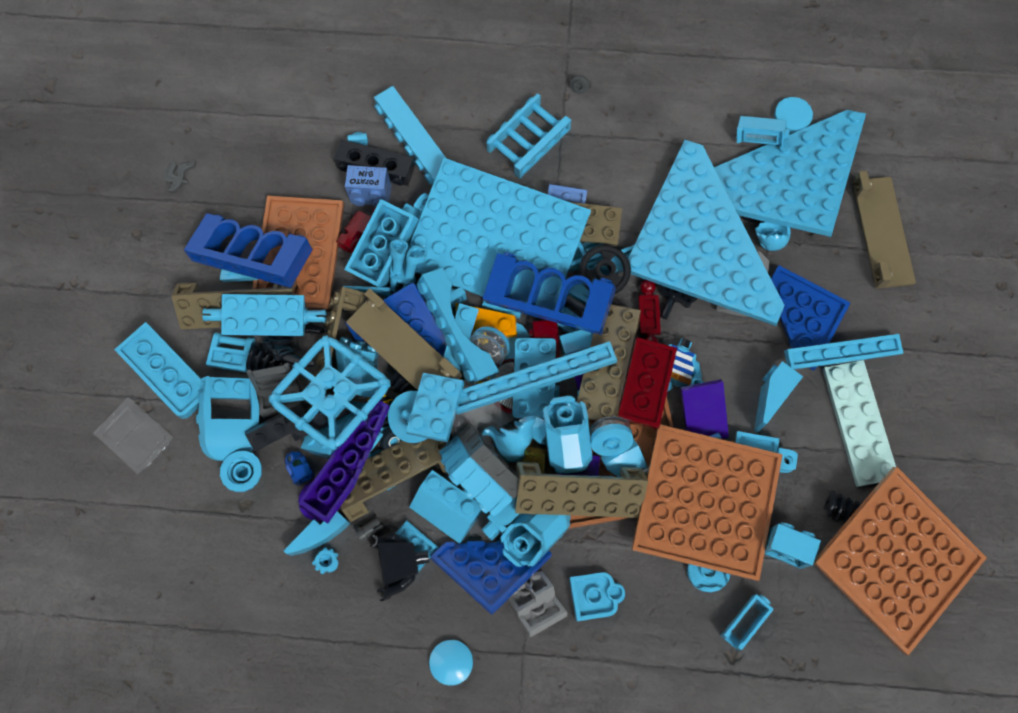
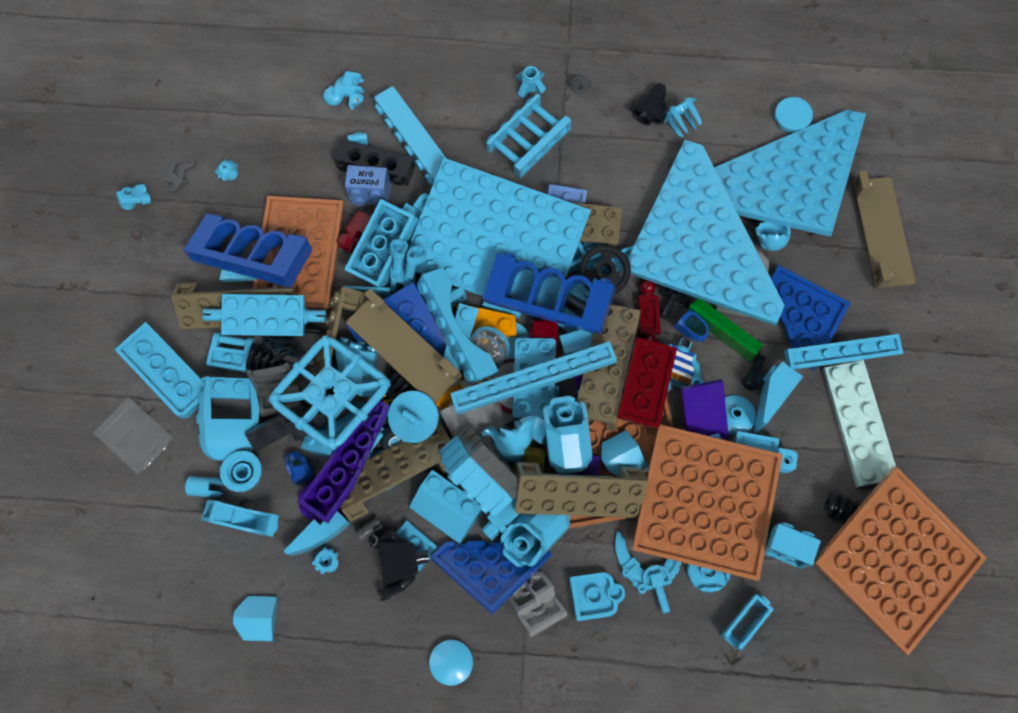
(129, 197): none -> medium azure plate
(201, 487): none -> medium azure piece
(230, 171): none -> medium azure animal
(240, 518): none -> medium azure arch
(256, 618): none -> medium azure slope
(345, 87): none -> medium azure animal
(435, 407): medium azure plate -> none
(530, 81): none -> medium azure rock
(611, 436): medium azure piece -> none
(651, 107): none -> black rock
(652, 578): none -> medium azure bar
(674, 112): none -> medium azure piece
(692, 326): none -> rock
(726, 330): none -> green panel
(747, 414): none -> medium azure dish
(752, 379): none -> black cone
(762, 130): medium azure window -> none

